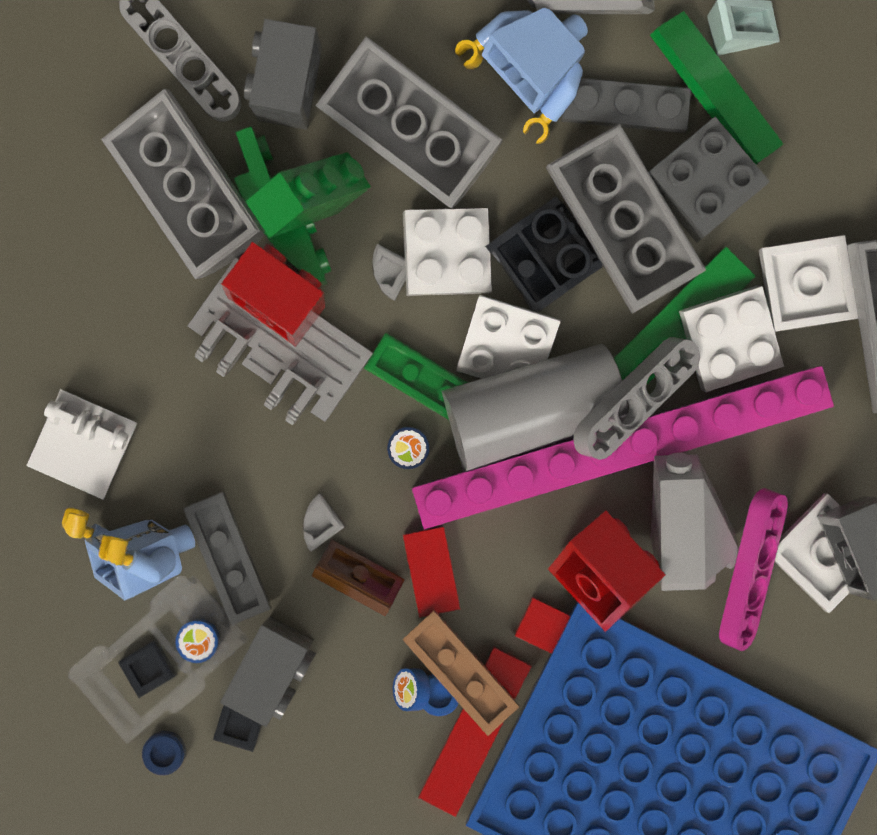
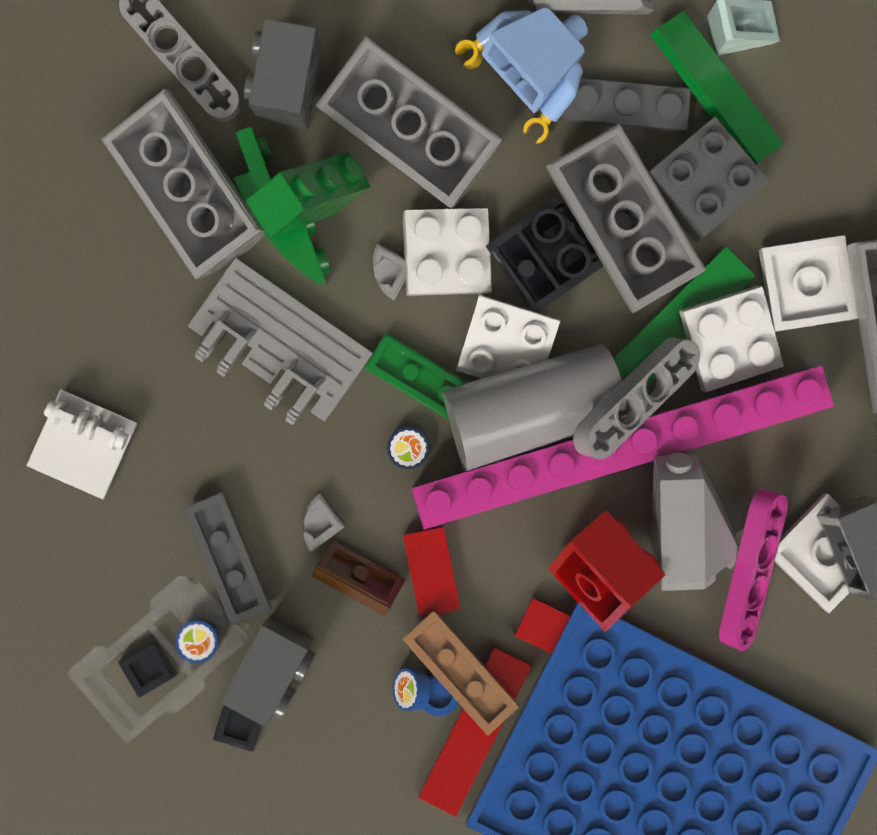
(130, 556): light blue torso -> none
(164, 753): dark blue tile -> none
(275, 293): red brick -> none

